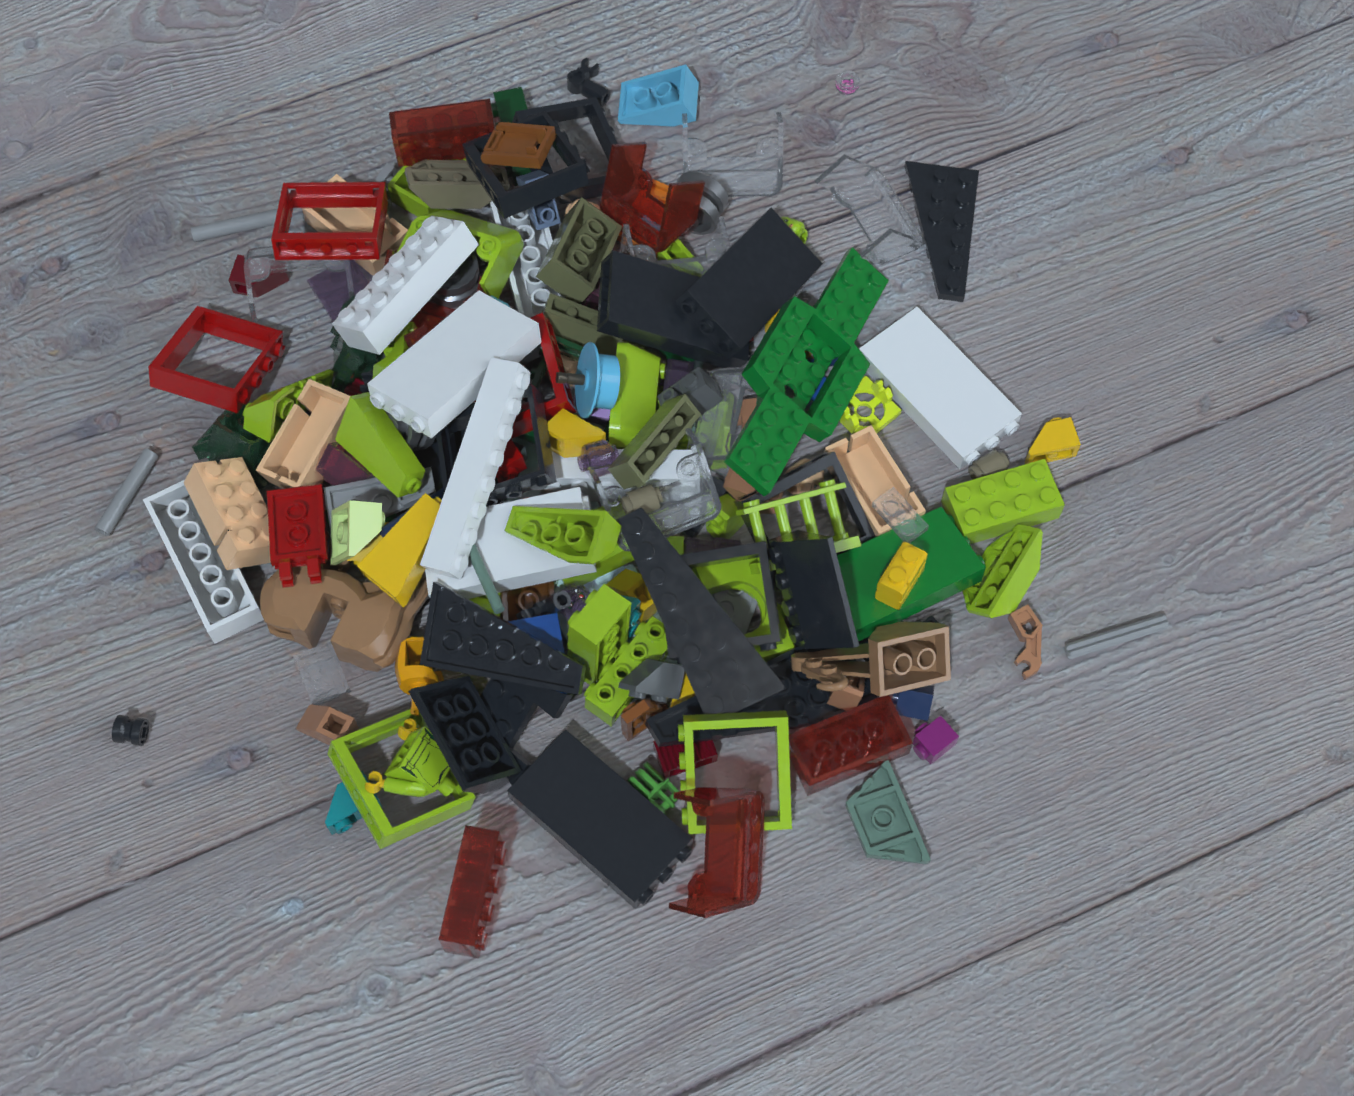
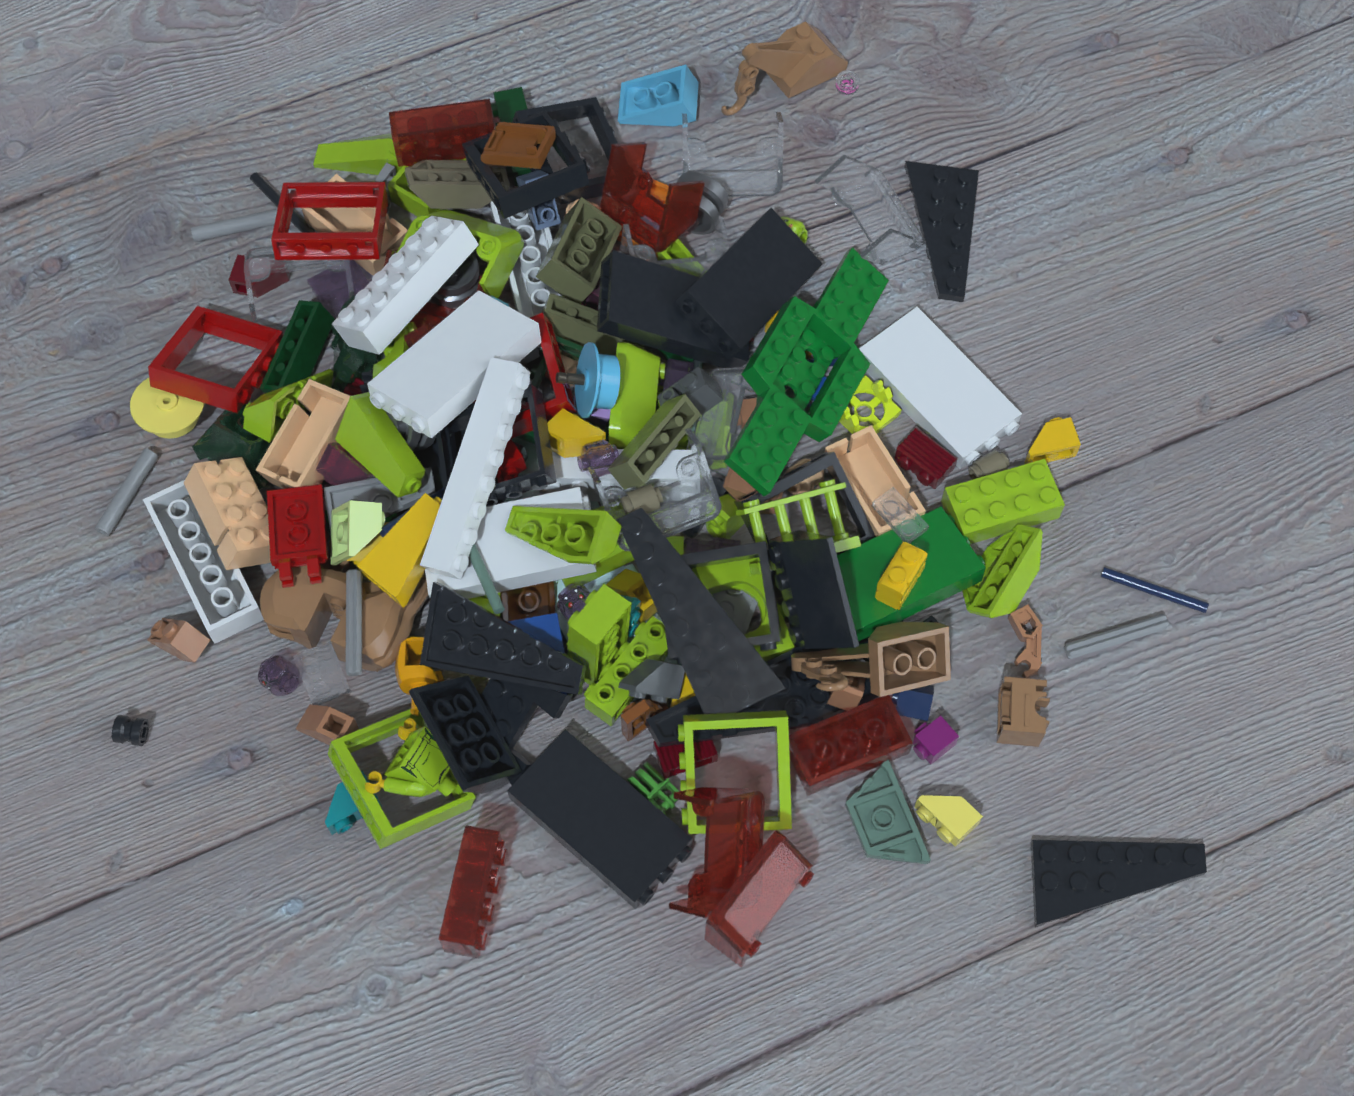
(164, 412): none -> light yellow piece
(178, 639): none -> nougat slope
(275, 197): none -> black bar
(278, 675): none -> clear purple head
(299, 346): none -> dark green brick
(353, 622): none -> light grey axle
(357, 155): none -> lime wedge
(553, 604): black bar -> none
(579, 82): black bar -> none
(756, 898): none -> clear red windscreen
(794, 62): none -> medium nougat slope
(925, 458): none -> dark red brick
(949, 815): none -> light yellow slope
(1017, 714): none -> medium nougat piece
(1093, 874): none -> black wing
(1155, 590): none -> dark blue bar

